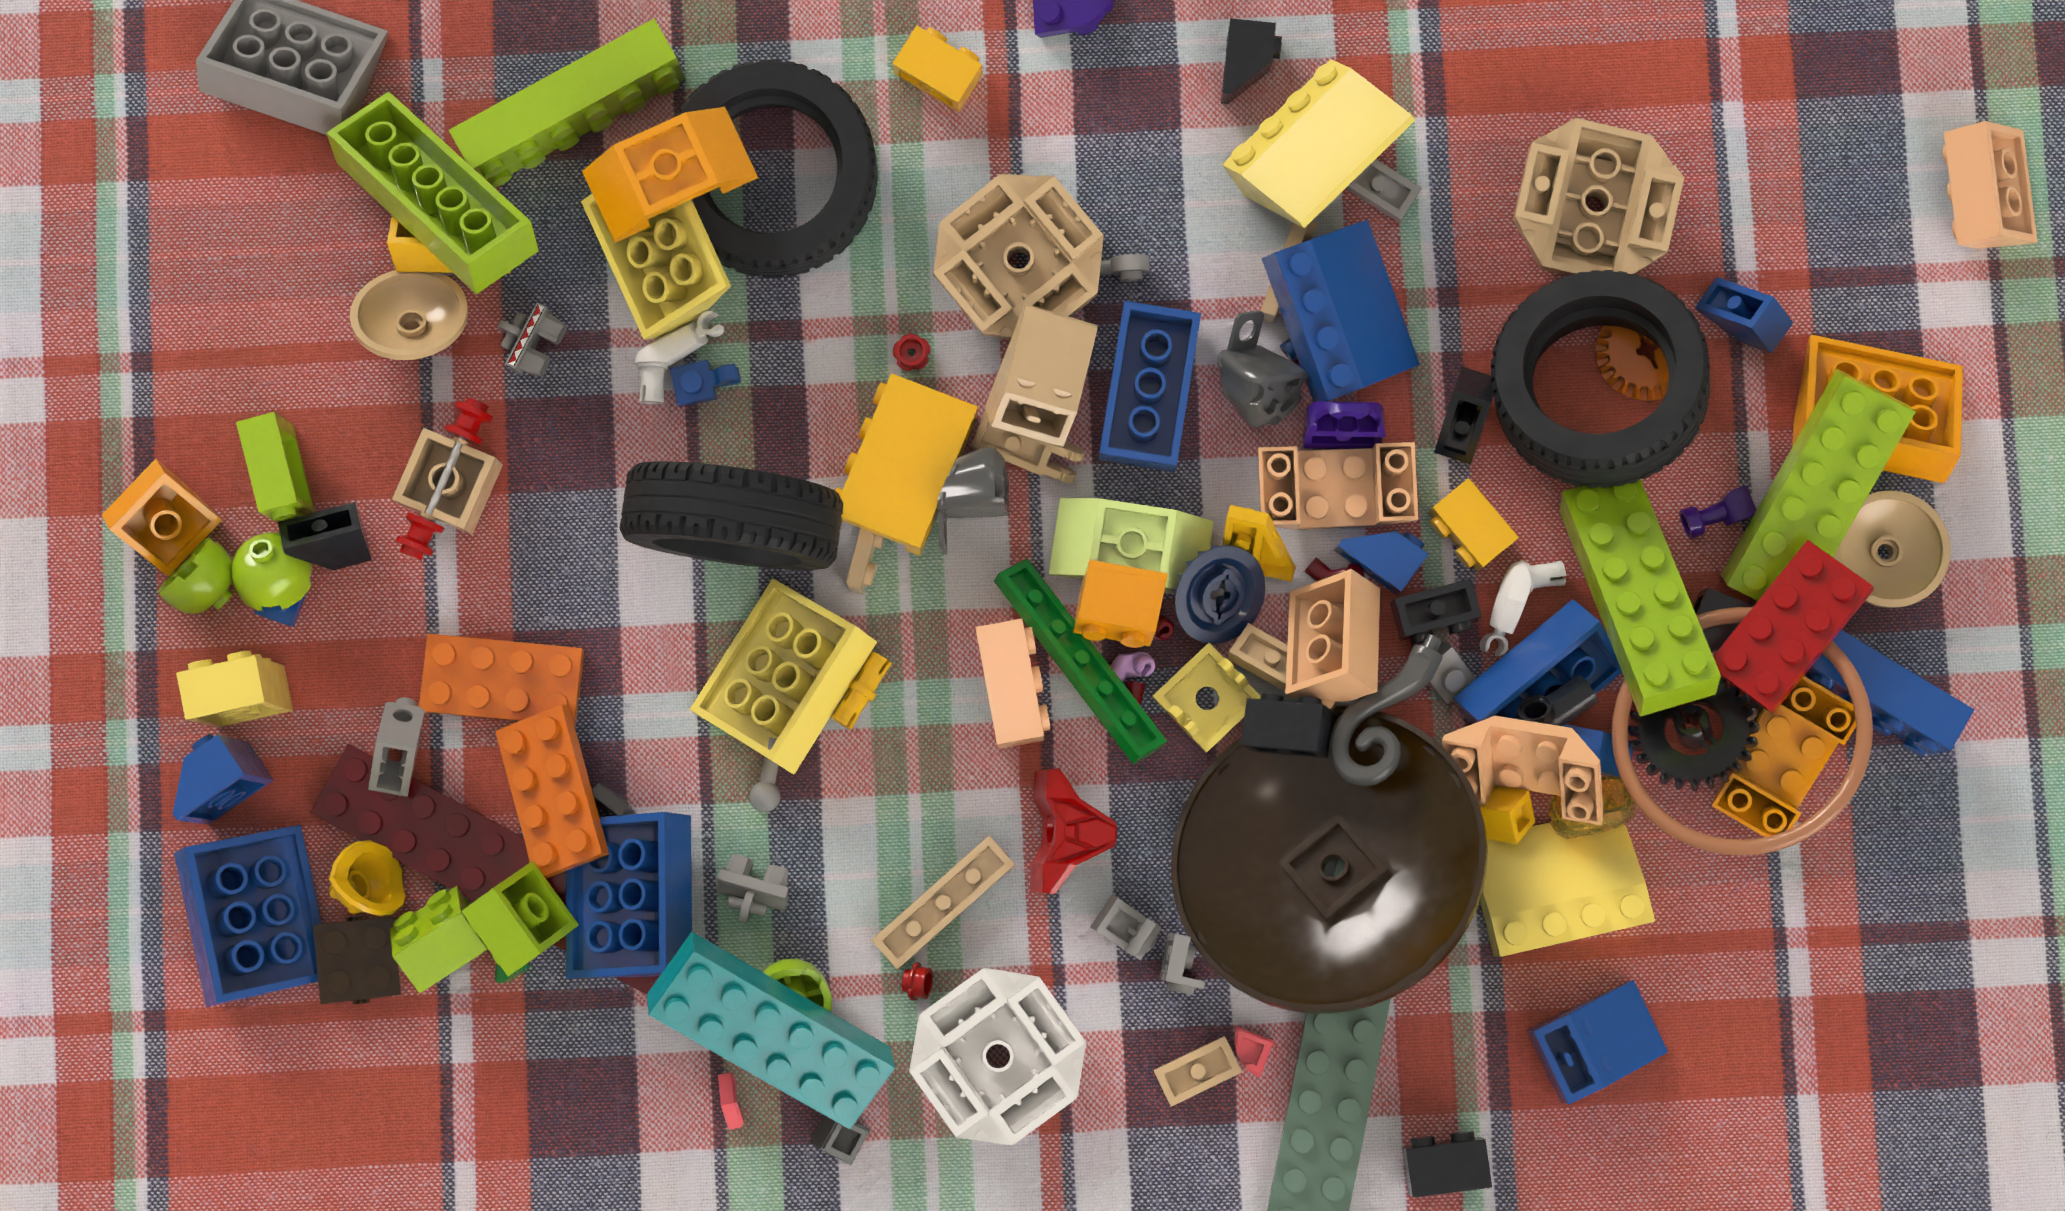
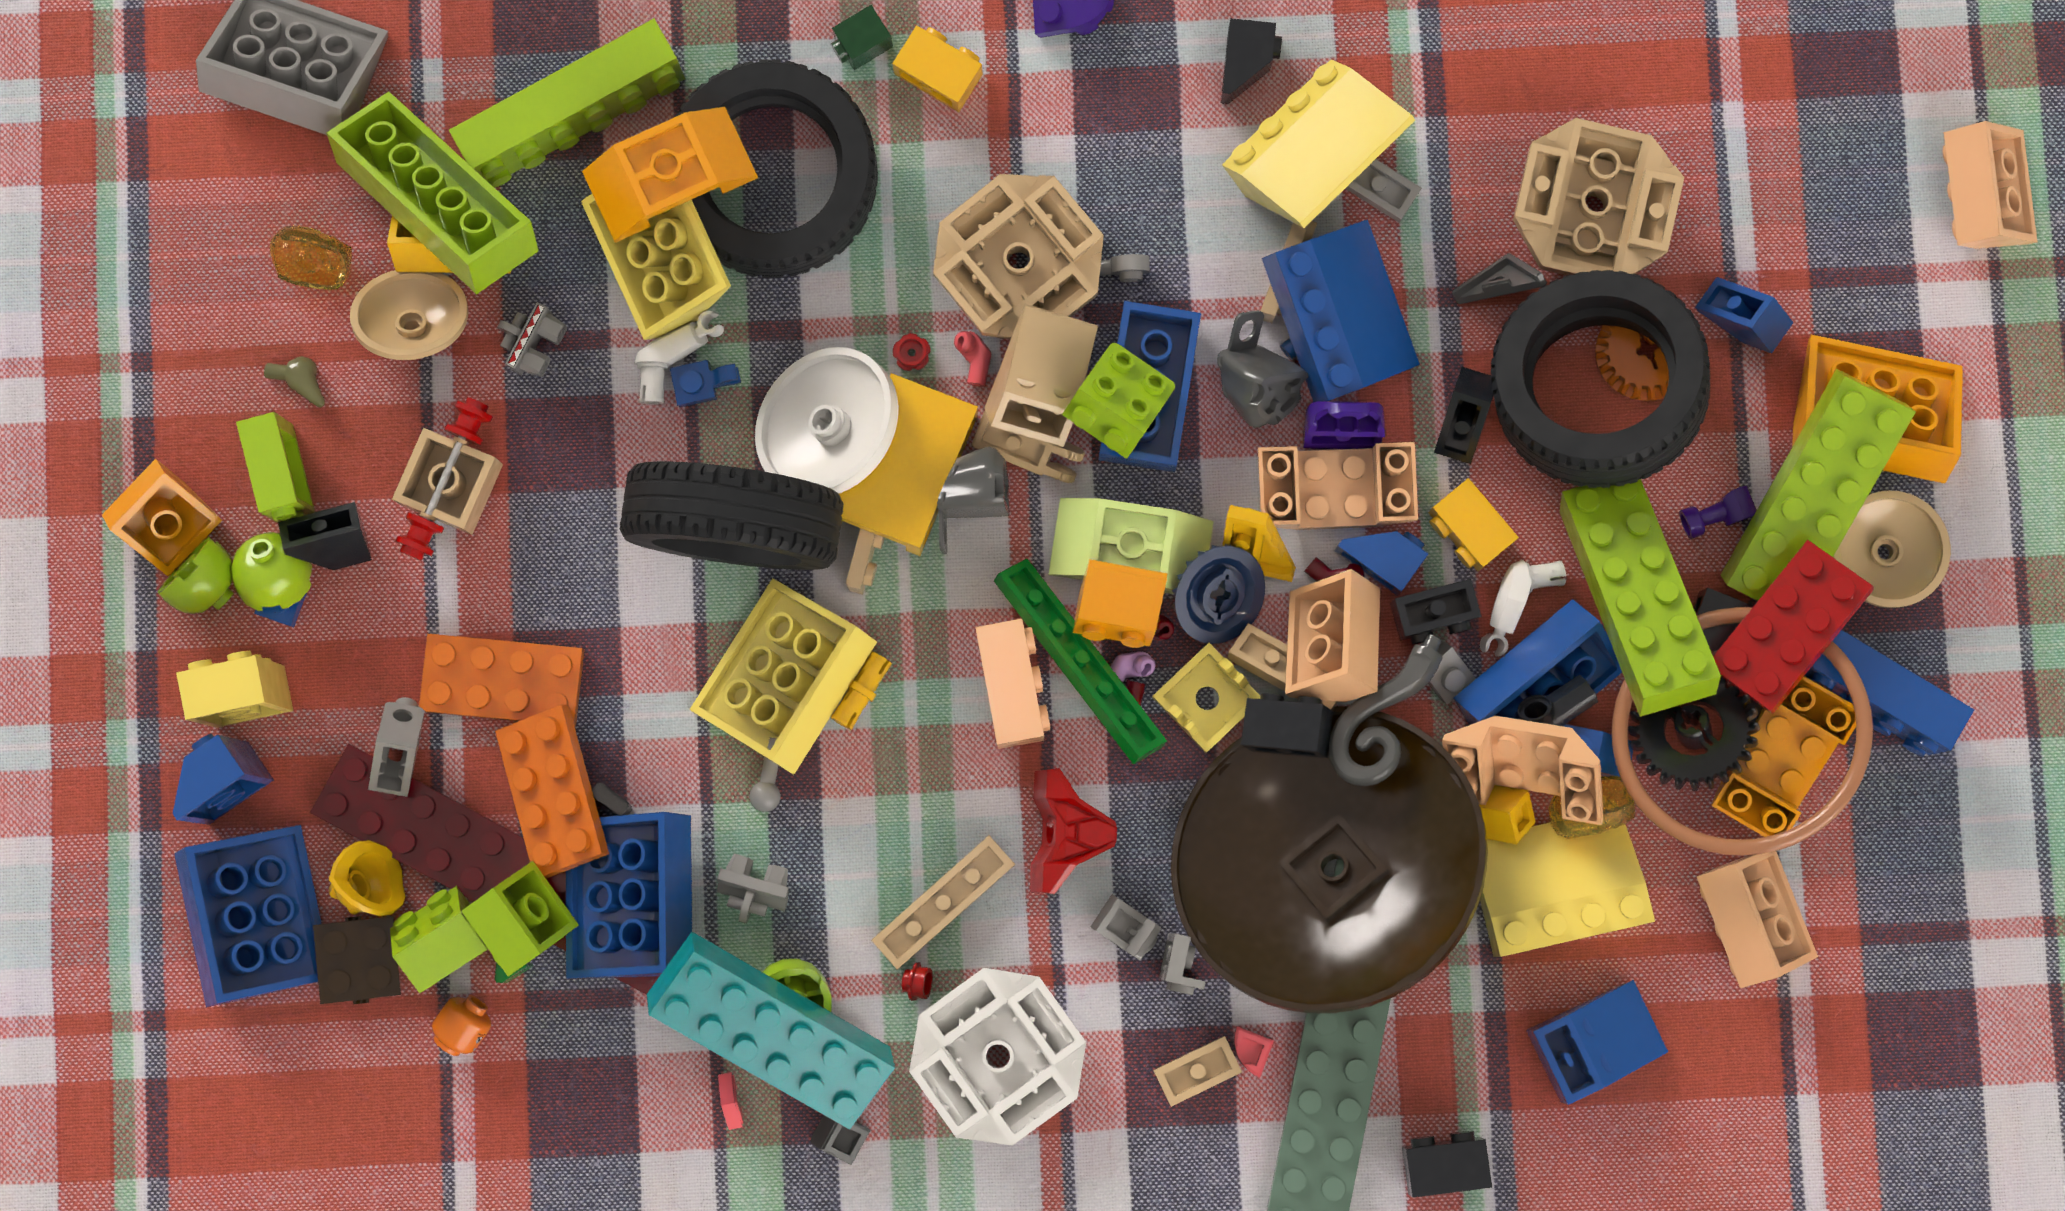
(299, 376): none -> olive animal
(310, 258): none -> clear yellow piece
(461, 1025): none -> orange head
(828, 419): none -> white dish
(861, 38): none -> dark green brick
(977, 354): none -> coral arm
(1119, 399): none -> lime bracket
(1500, 278): none -> dark grey tile
(1757, 918): none -> light nougat slope

